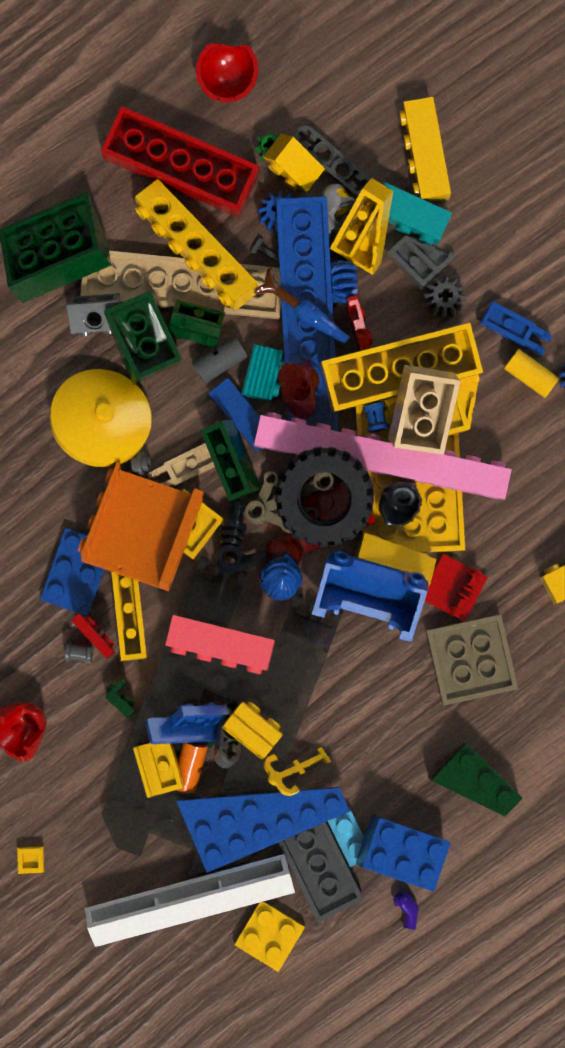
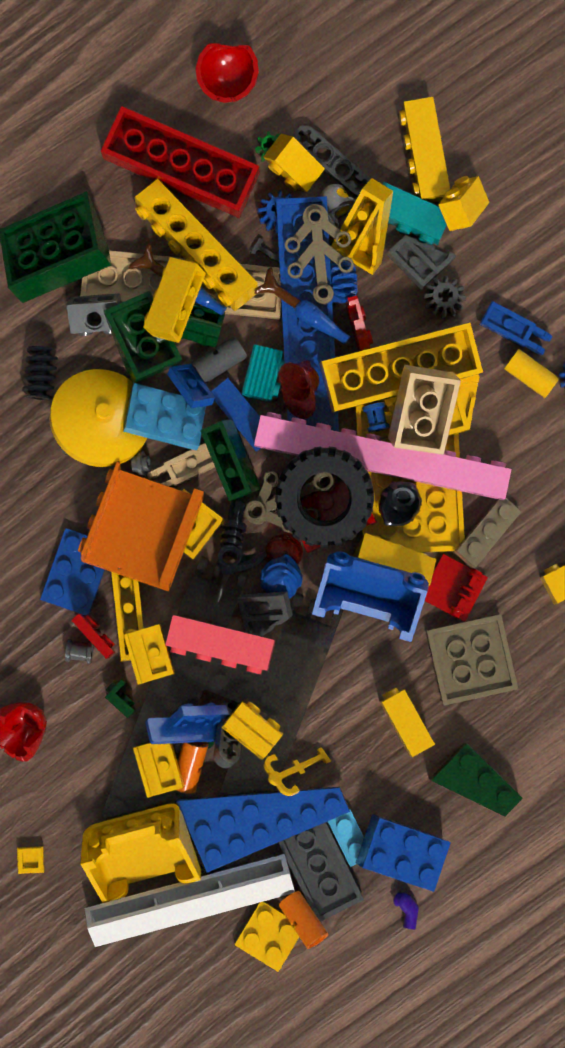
(39, 373): none -> black piece
(138, 849): none -> yellow windscreen
(149, 654): none -> yellow plate
(163, 417): none -> dark azure plate
(174, 299): none -> yellow brick
(191, 385): none -> blue plate
(203, 297): none -> piece
(264, 611): none -> dark grey wing
(305, 920): none -> orange pin
(318, 249): none -> dark tan plant
(406, 721): none -> yellow brick
(463, 203): none -> yellow brick
(487, 532): none -> dark tan plate

